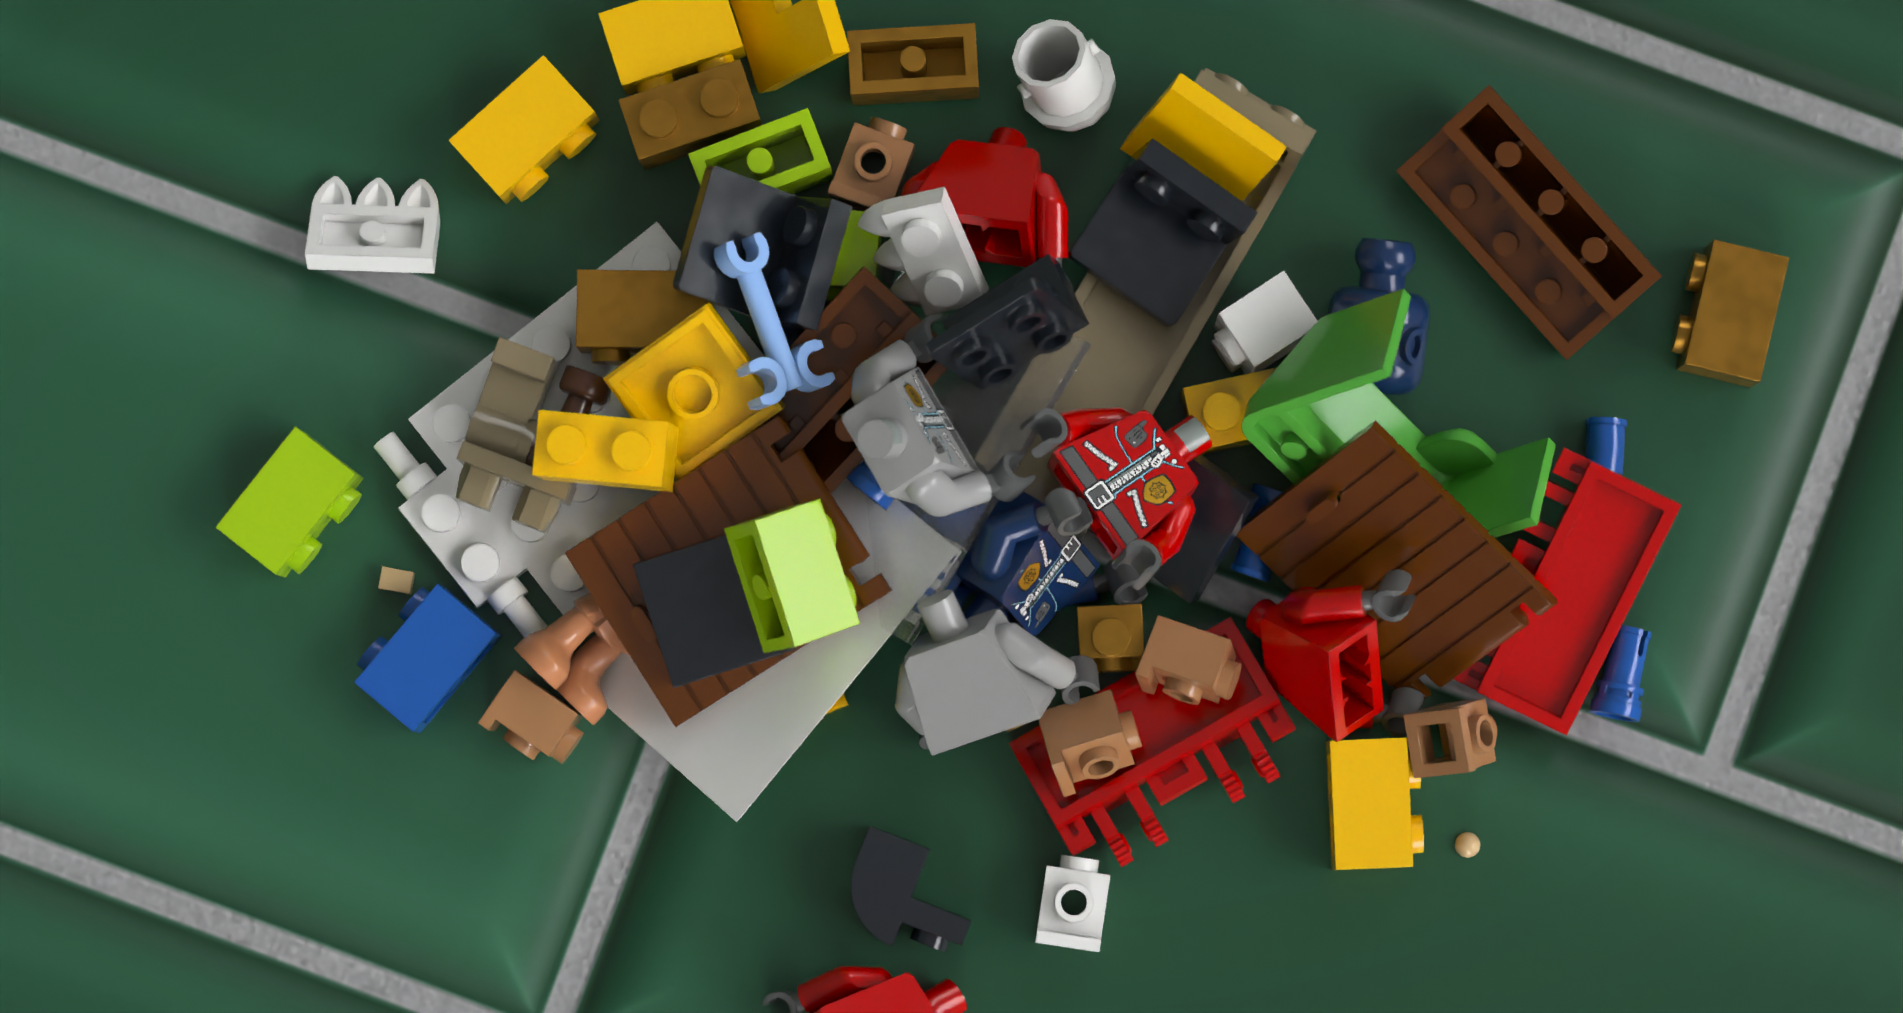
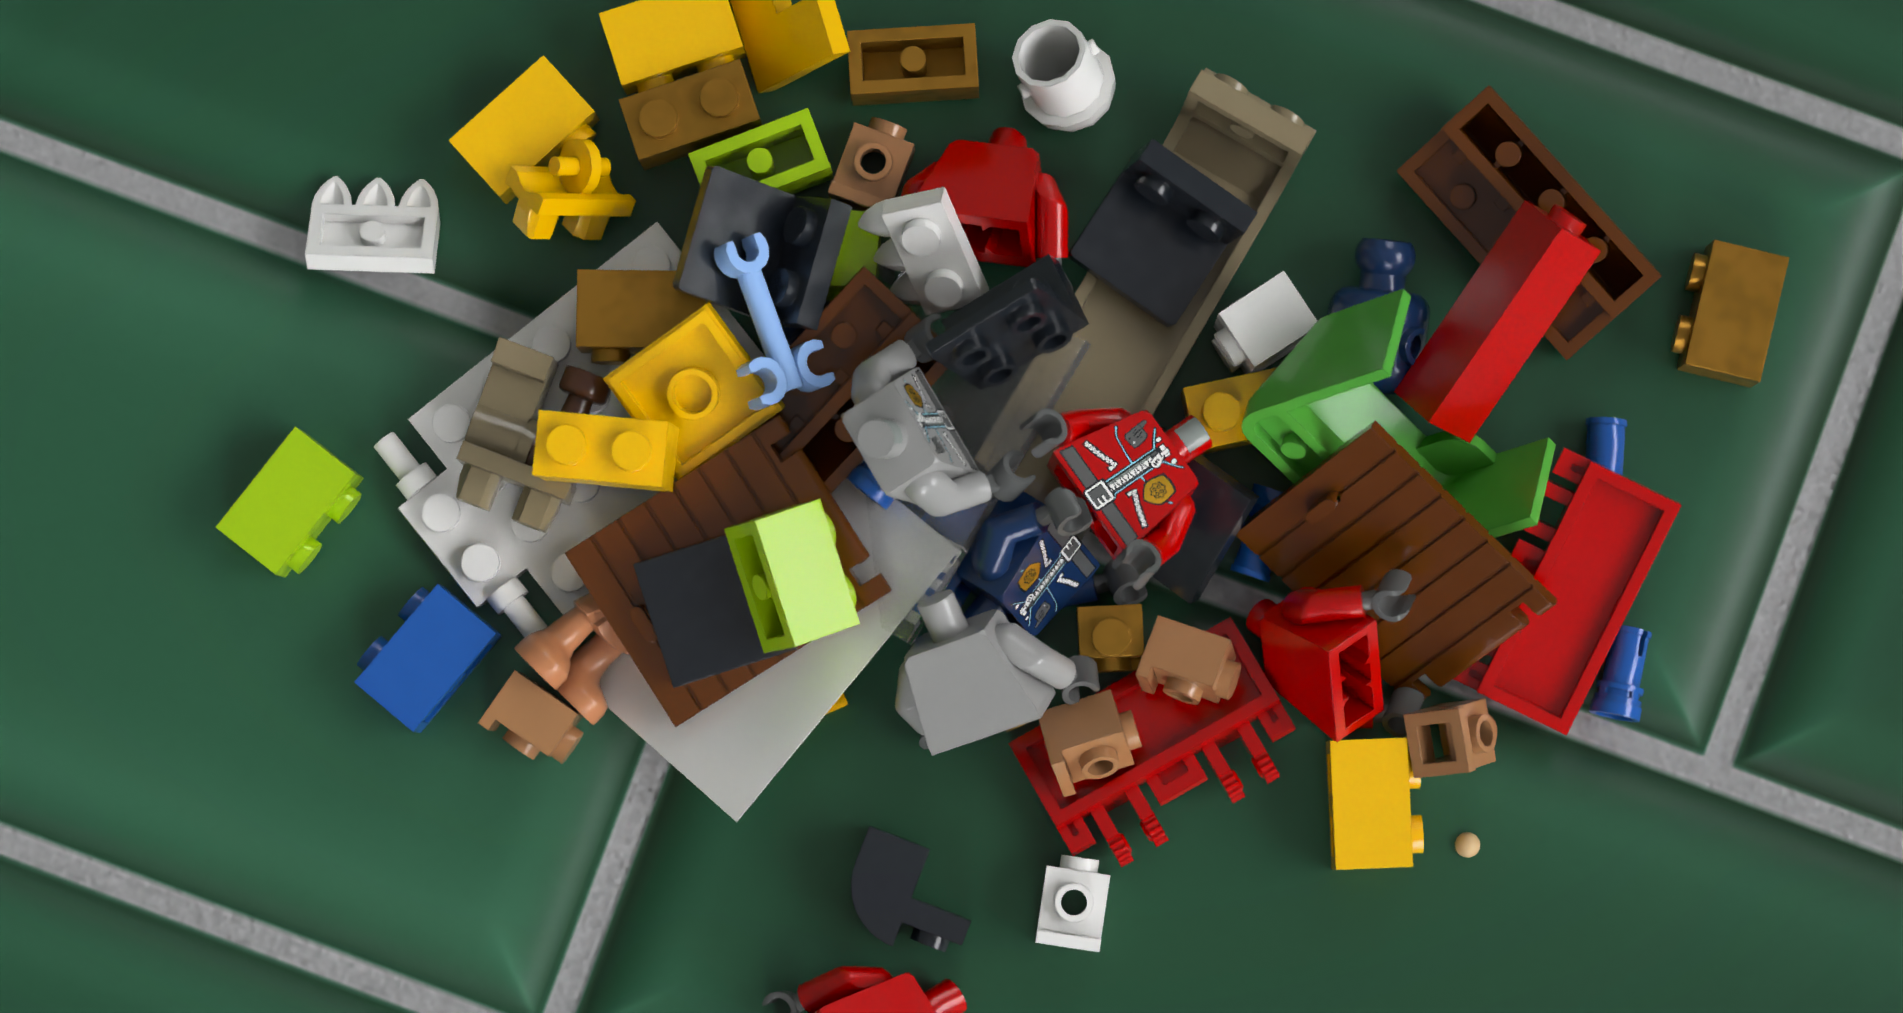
(396, 580): tan piece -> none
(571, 187): none -> yellow hips
(1208, 137): yellow tile -> none
(1498, 319): none -> red brick

